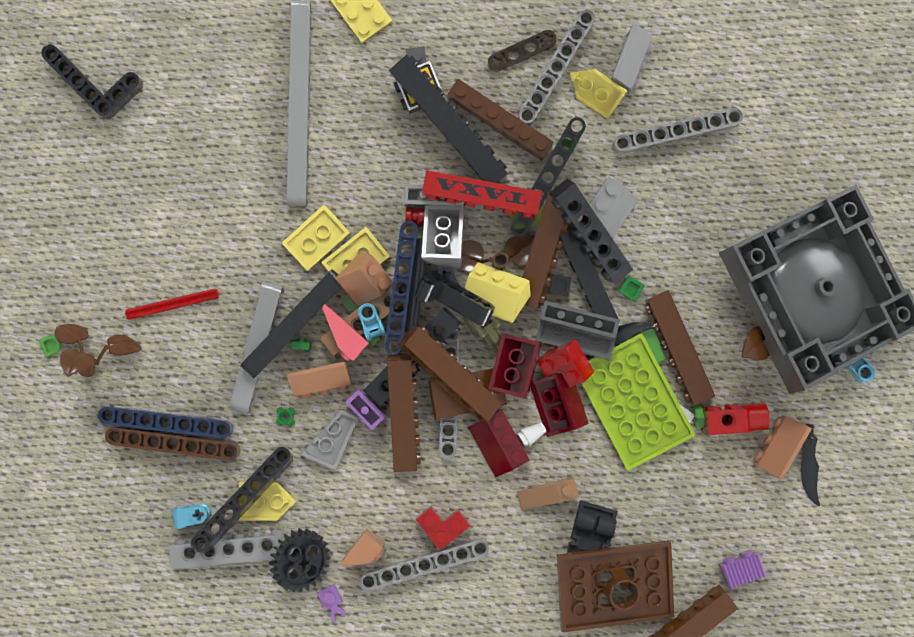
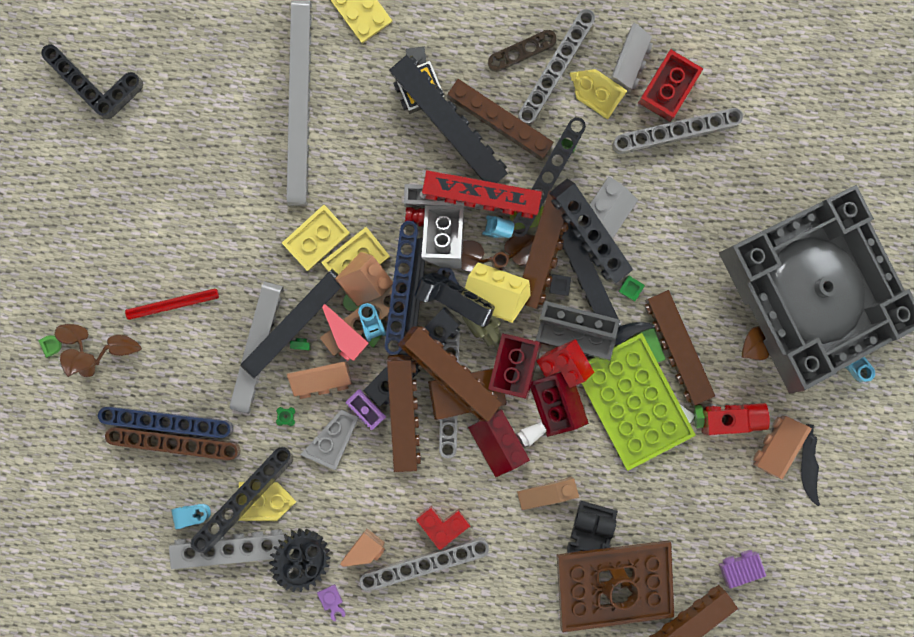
(498, 227): none -> medium azure piece
(670, 85): none -> red brick

